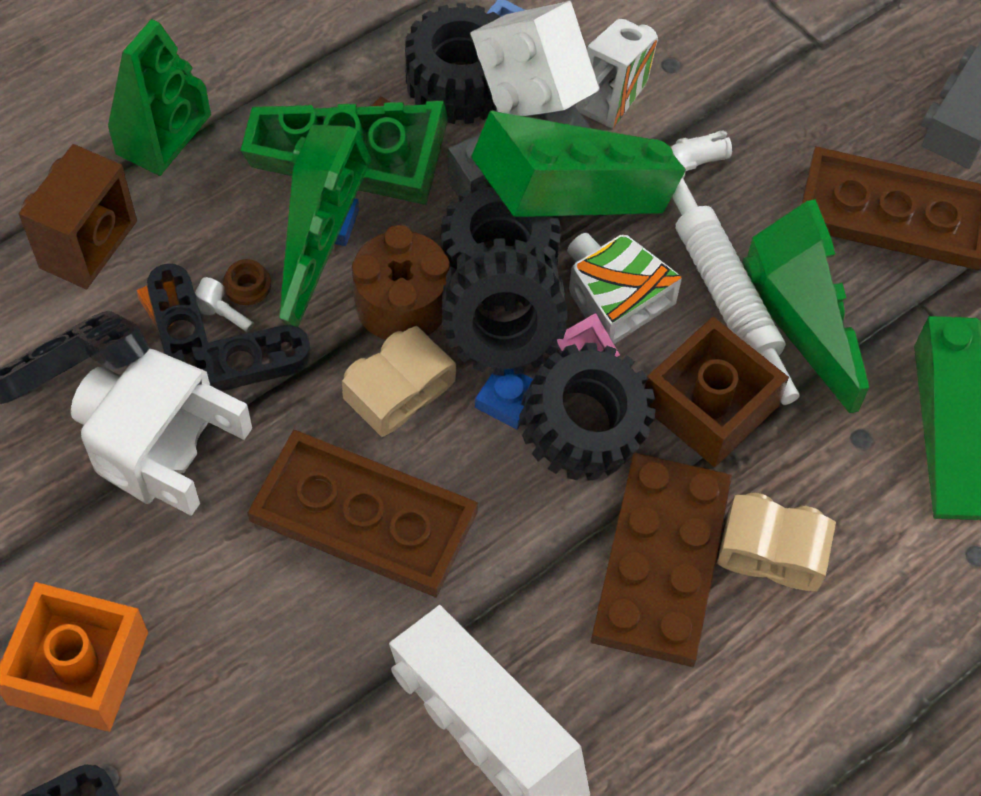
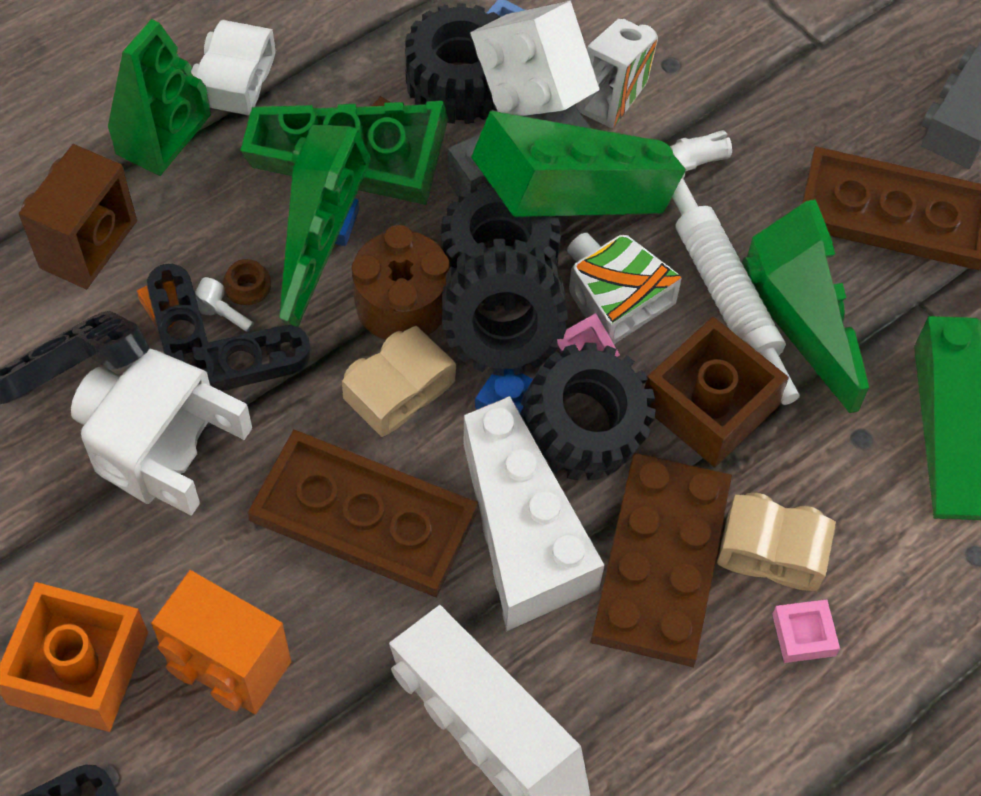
(221, 643): none -> orange brick
(235, 65): none -> white brick
(529, 526): none -> white wedge
(805, 631): none -> bright pink plate

